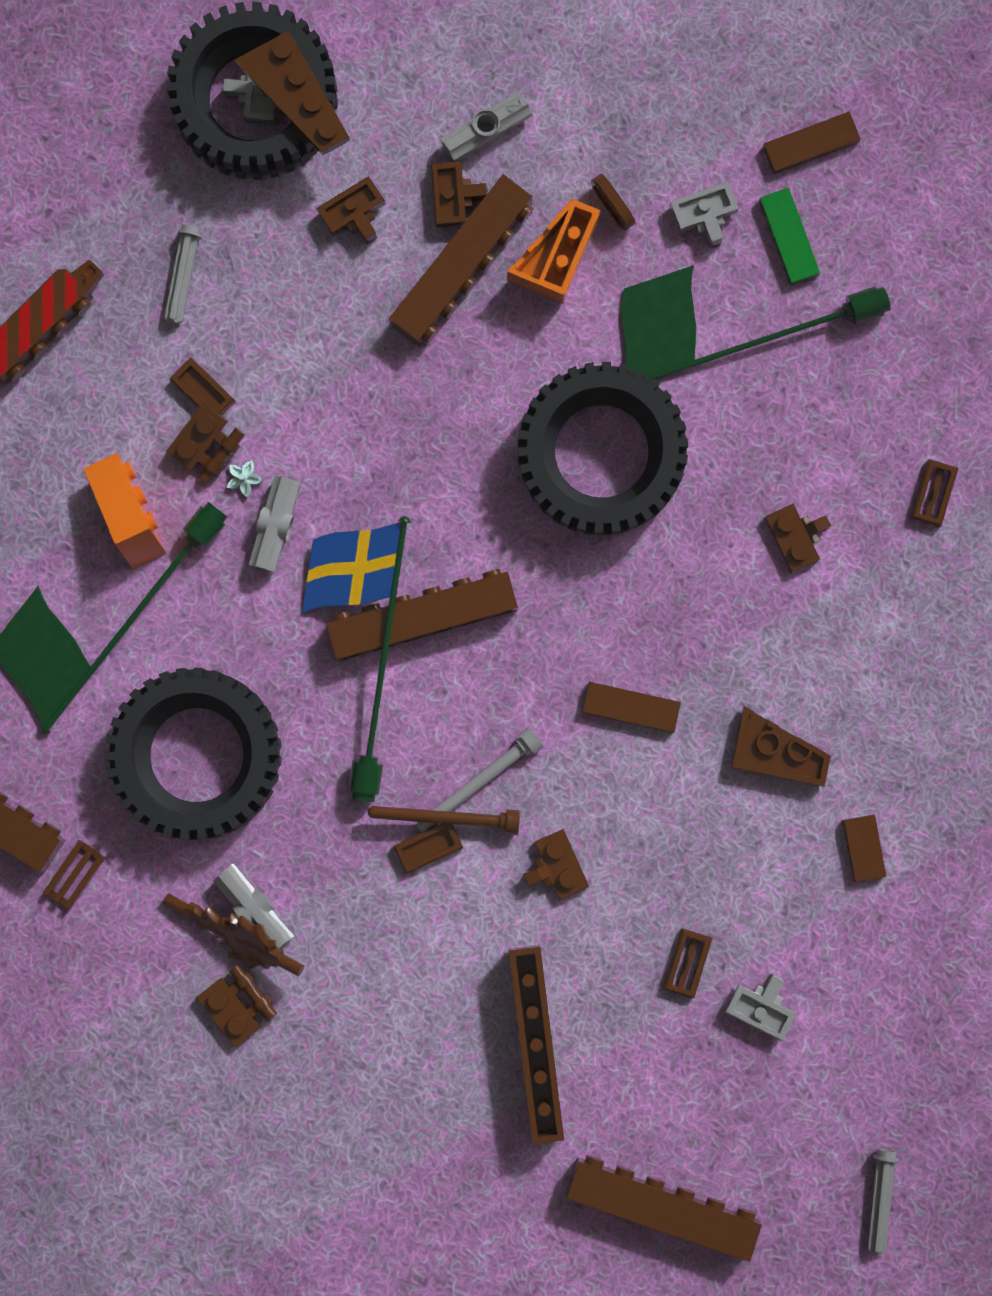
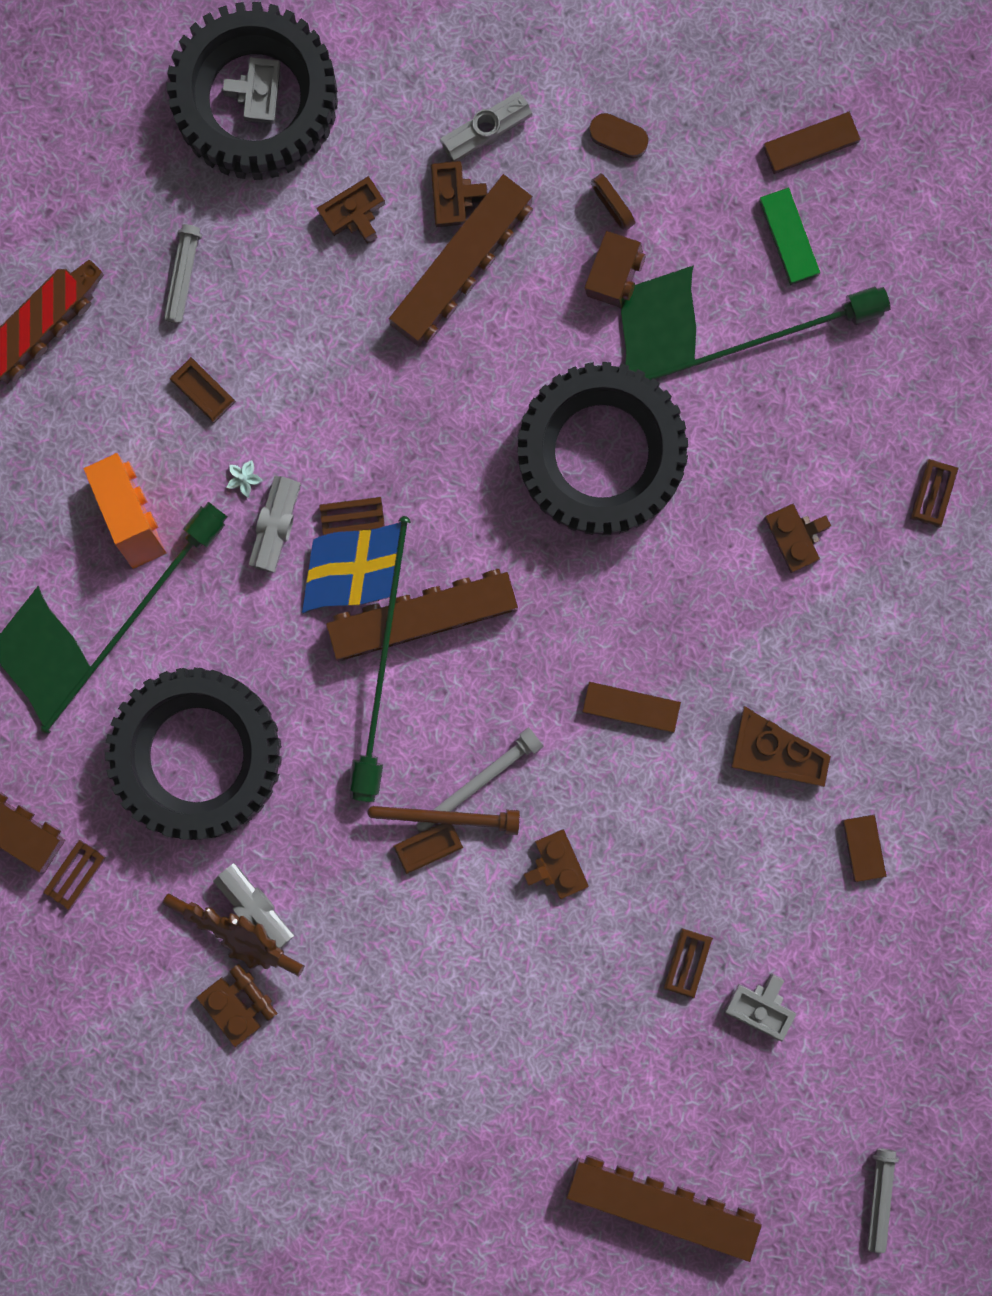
(198, 436): reddish brown plate -> none
(290, 84): reddish brown wing -> none
(324, 508): none -> reddish brown tile
(536, 1044): reddish brown brick -> none
(556, 255): orange wedge -> none
(614, 269): none -> reddish brown brick
(618, 135): none -> reddish brown tile
(705, 211): light grey hinge -> none

